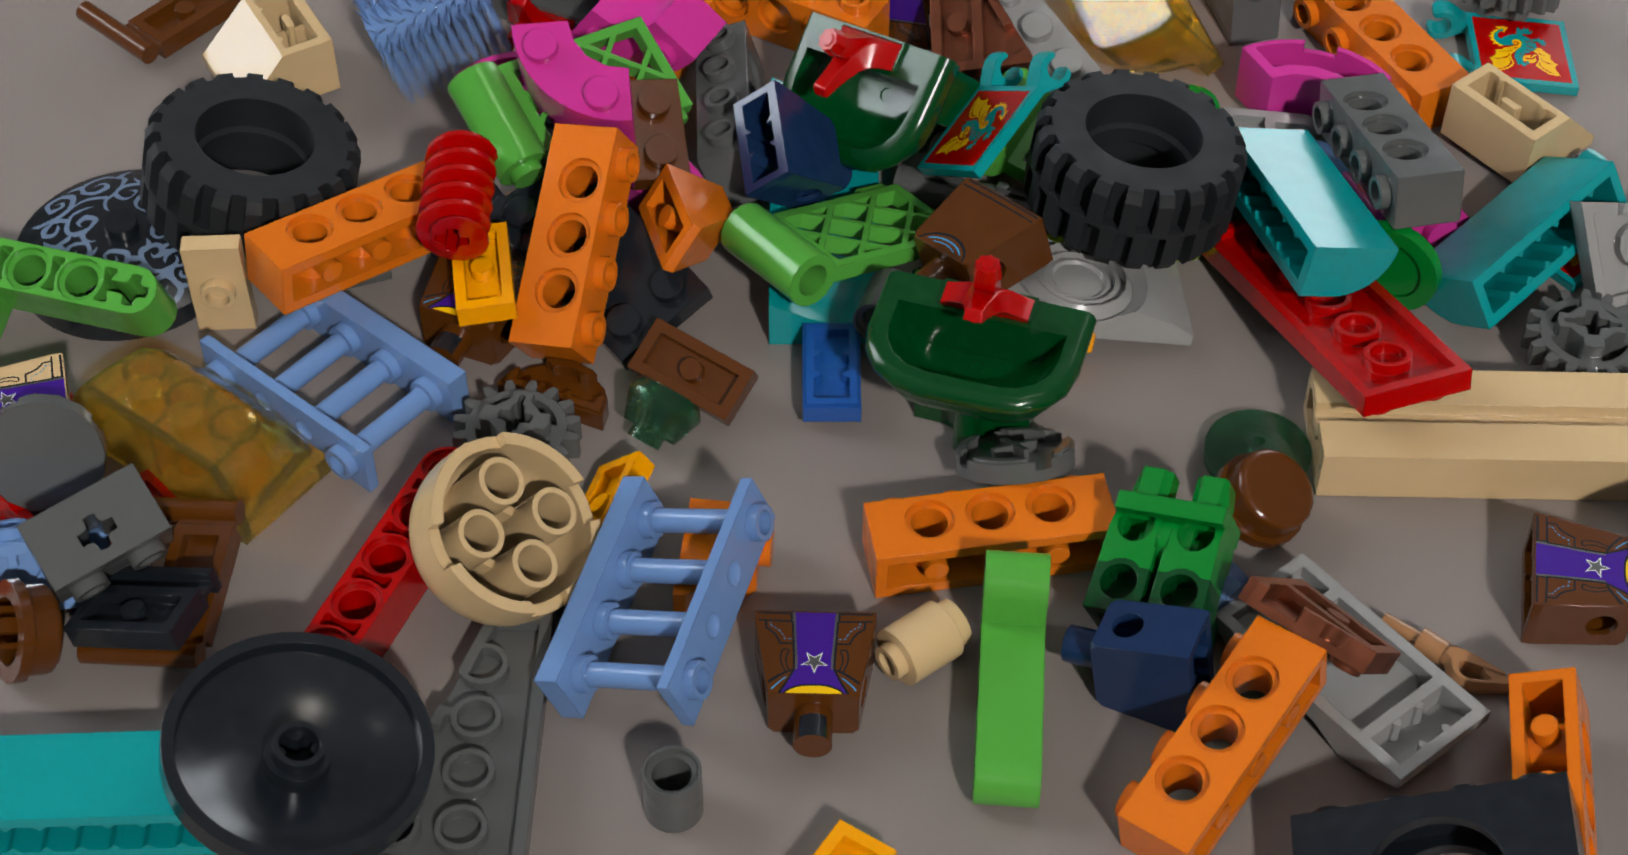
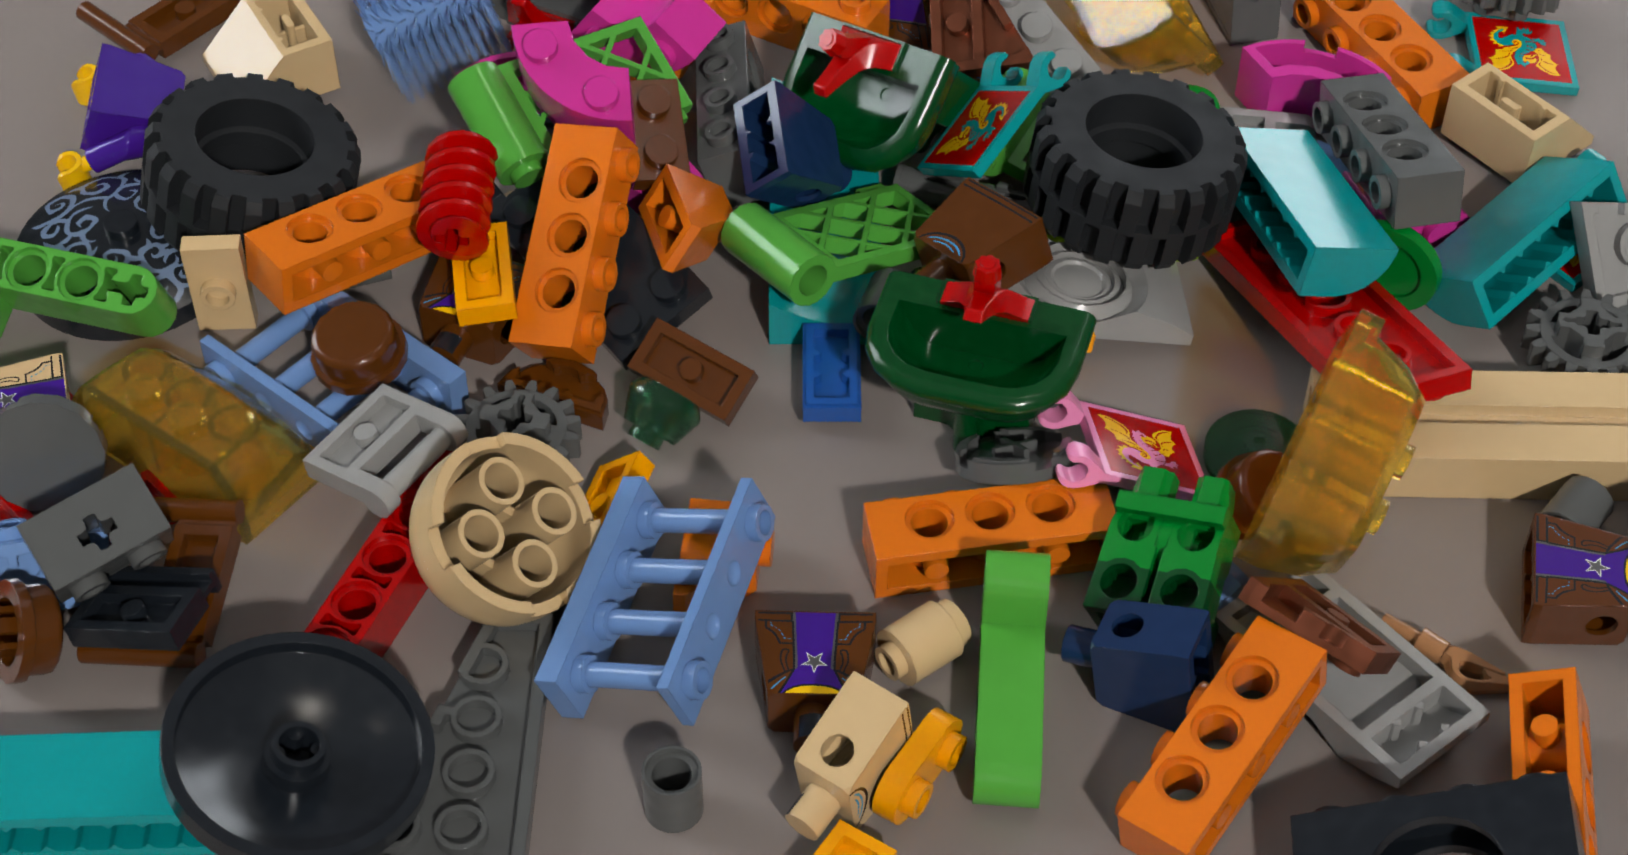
(119, 101): none -> dark purple torso
(357, 348): none -> reddish brown piece
(373, 437): none -> light grey plate
(848, 756): none -> tan torso
(910, 776): none -> light orange plate
(1121, 446): none -> flag
(1338, 459): none -> clear yellow windscreen
(1581, 502): none -> dark grey beam

